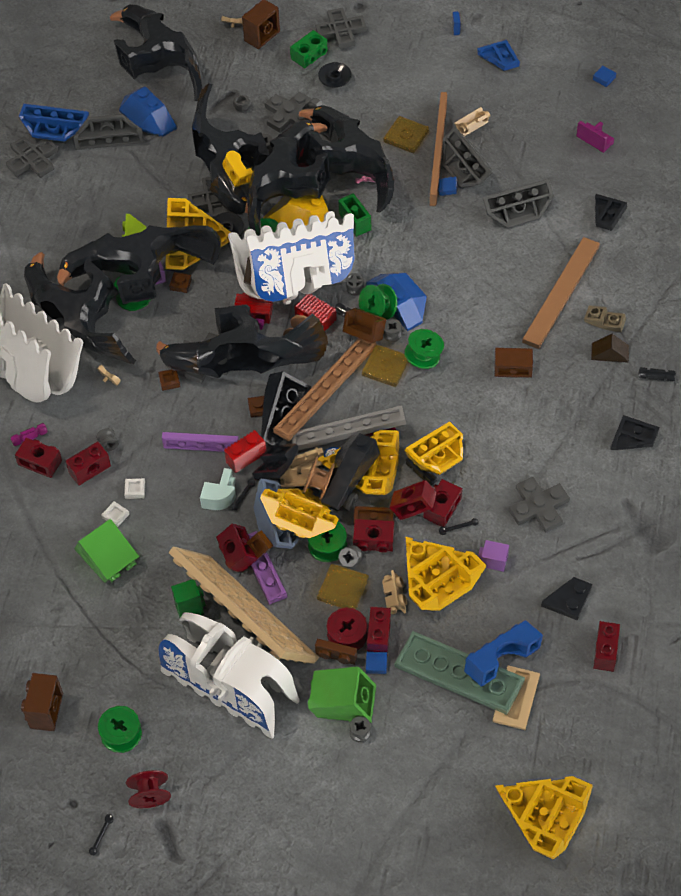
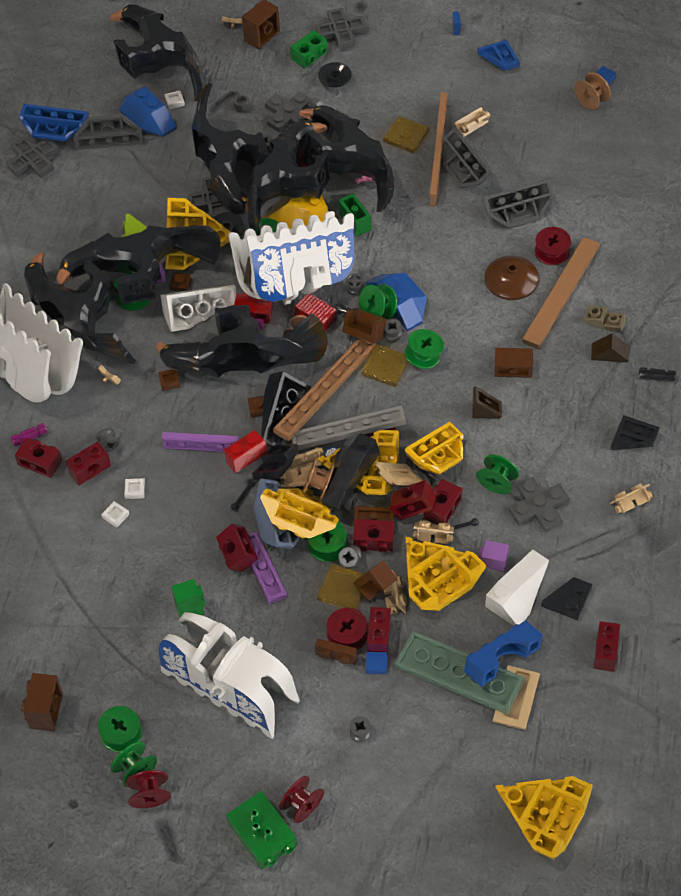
(107, 551): bright green slope -> none
(108, 820): black hinge -> none
(128, 758): none -> green piece
(174, 100): none -> white tile
(190, 307): none -> white wedge
(219, 495): light aqua brick -> none
(235, 169): yellow leg -> none
(243, 606): tan plate -> none
(259, 544): reddish brown plate -> none
(261, 830): none -> green piece
(301, 799): none -> dark red piece
(342, 694): bright green slope -> none
(375, 580): none -> reddish brown panel
(398, 474): none -> tan piece
(426, 529): none -> tan hinge
(448, 186): blue tile -> none
(485, 405): none -> dark brown slope
(497, 474): none -> green piece
(511, 277): none -> reddish brown dish
(517, 590): none -> white wedge
(552, 246): none -> dark red piece
(592, 91): none -> medium nougat piece
(594, 135): magenta panel -> none
(608, 211): black wing -> none
(638, 494): none -> tan hinge

